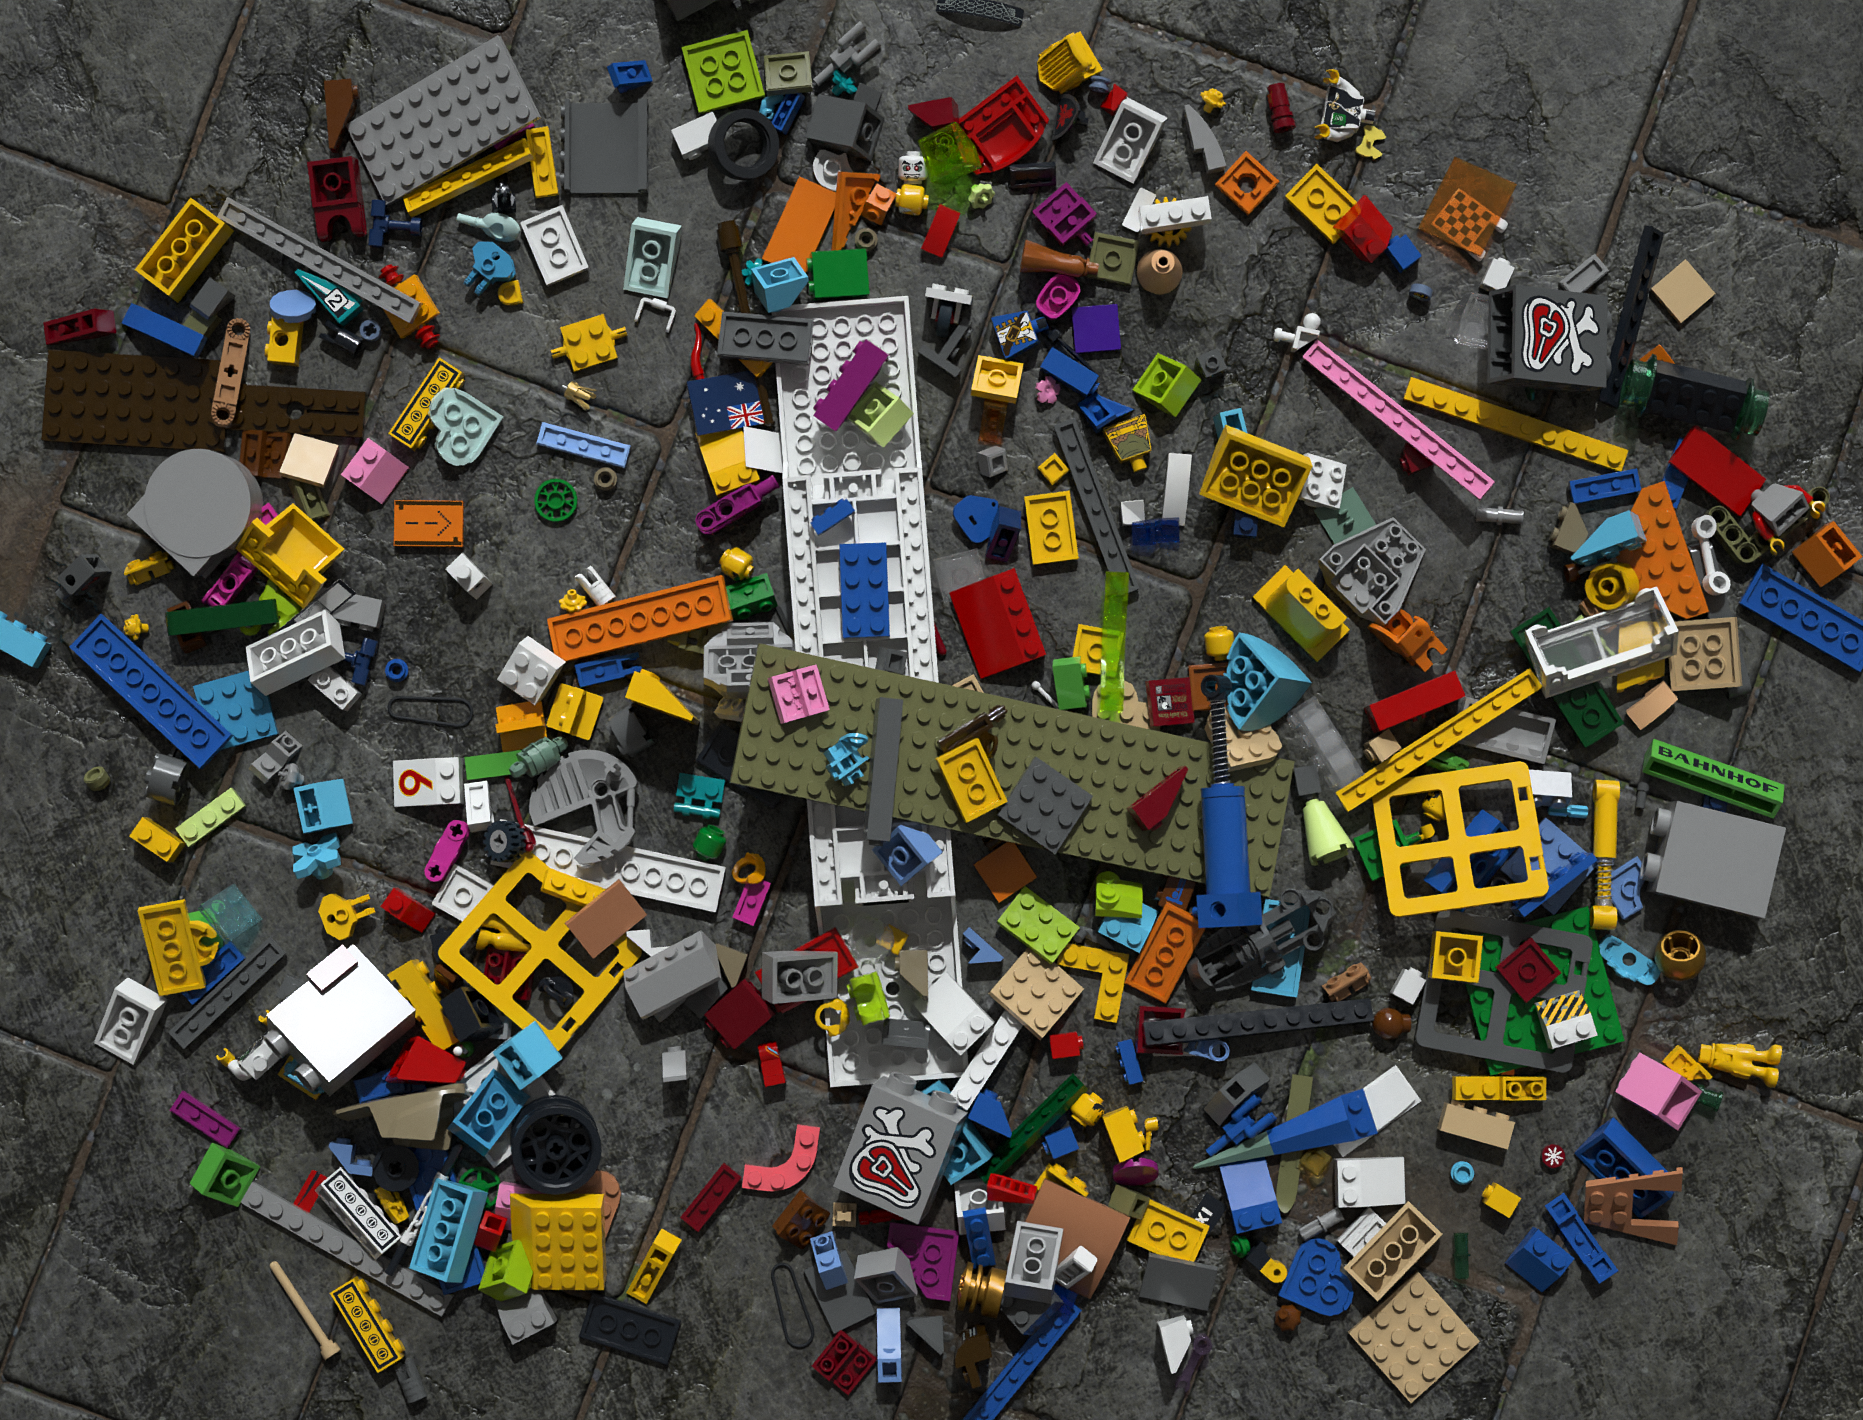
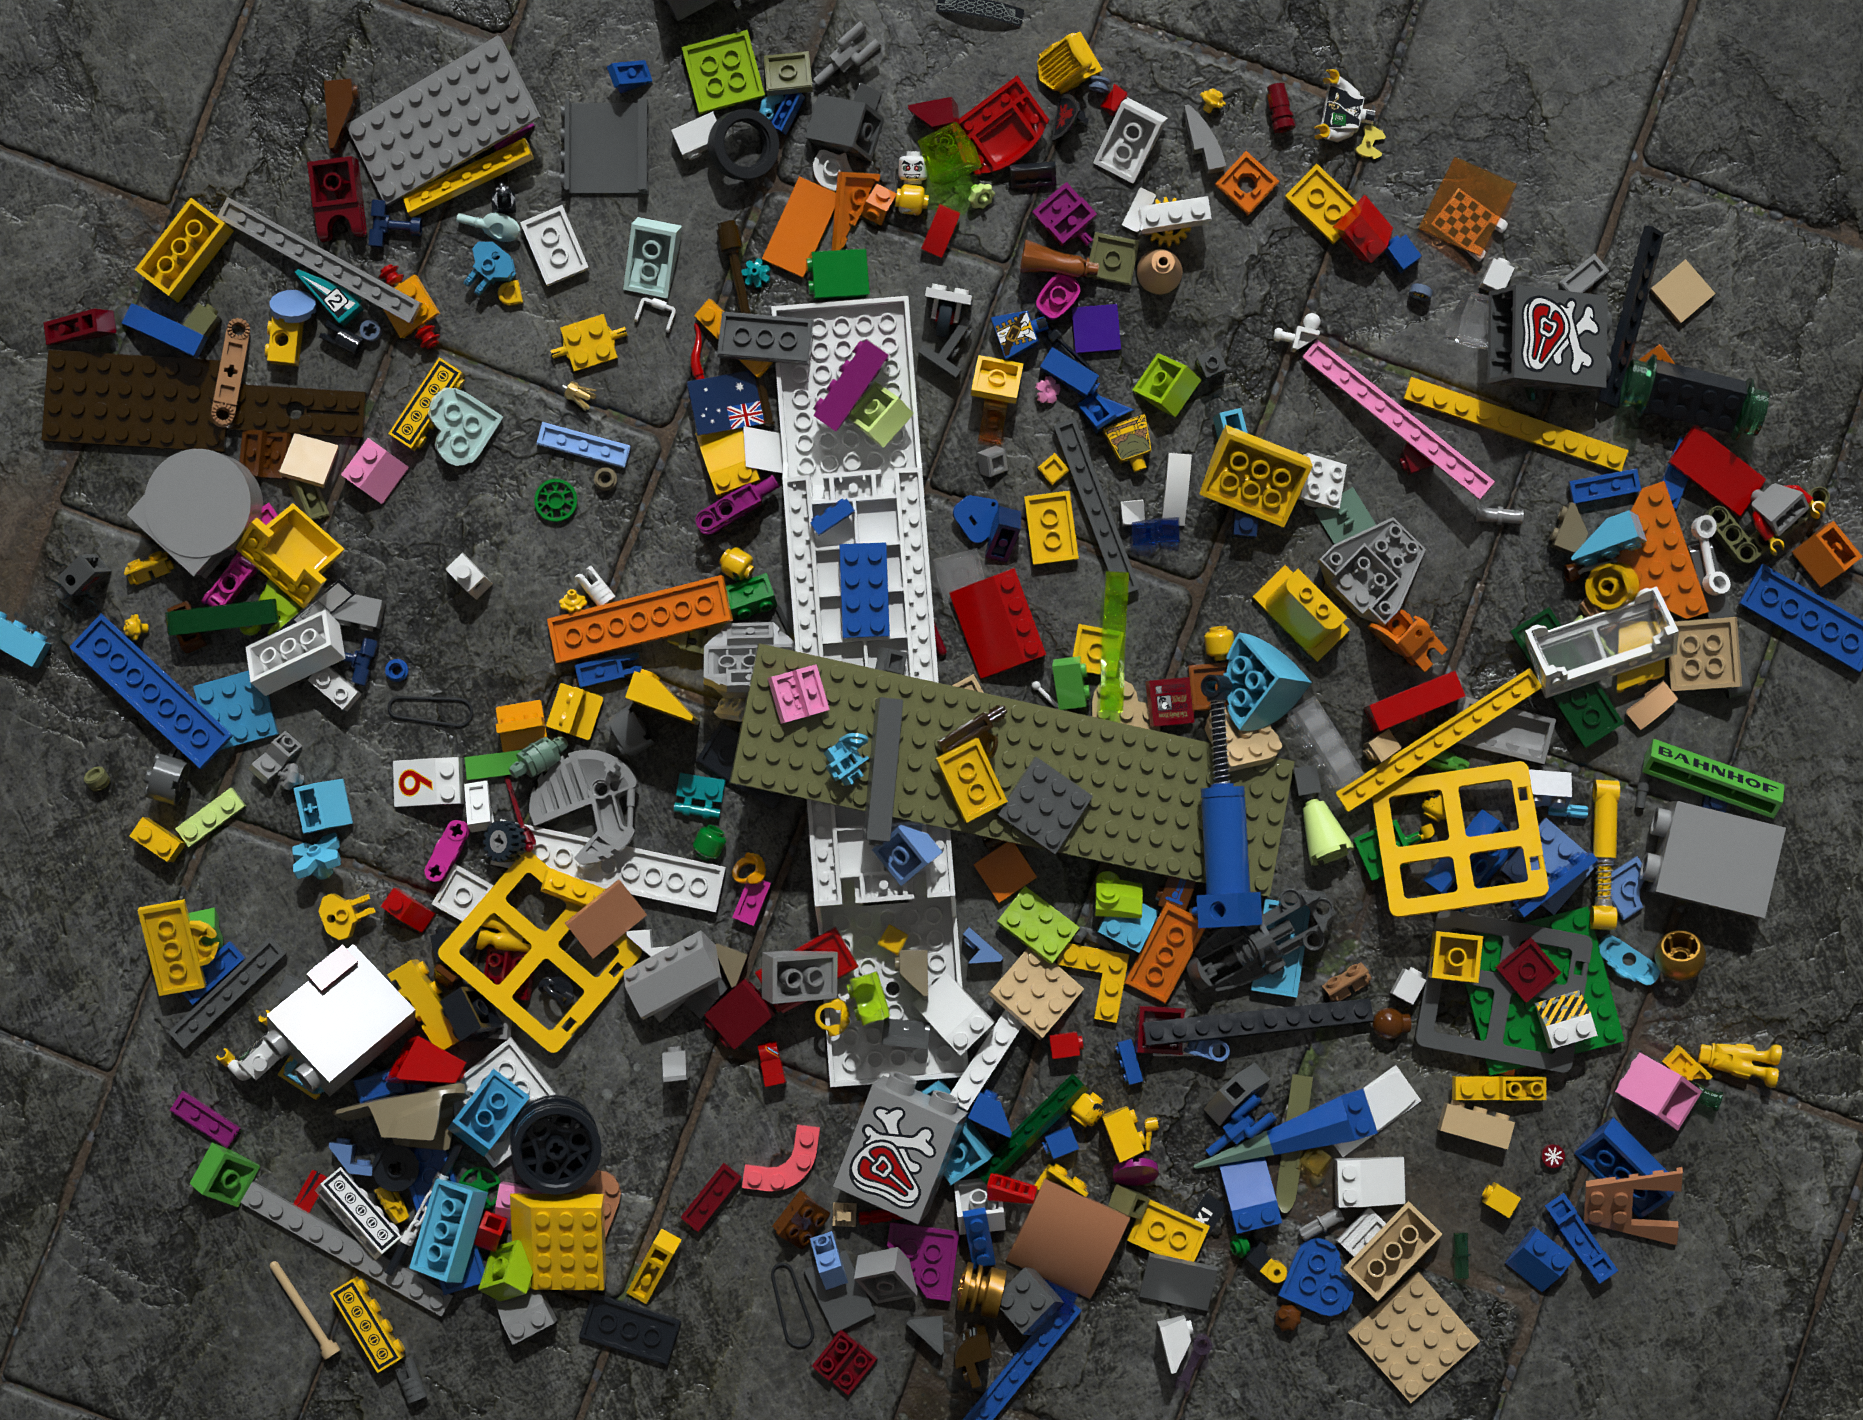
(130, 1020): white slope -> none
(211, 299): dark grey slope -> none
(230, 913): clear light blue plate -> none
(428, 523): orange tile -> none
(463, 1049): bright green hinge -> none
(527, 1055): medium azure slope -> none
(531, 670): white brick -> none
(543, 163): yellow plate -> none
(779, 283): medium azure slope -> none
(843, 83): teal plant -> none
(858, 938): clear tile -> none
(863, 233): dark tan plate -> none
(889, 1345): slope -> none
(1033, 1262): light grey slope -> none
(1076, 1266): white slope -> none
(1156, 803): dark red slope -> none
(1462, 1172): medium azure plate -> none

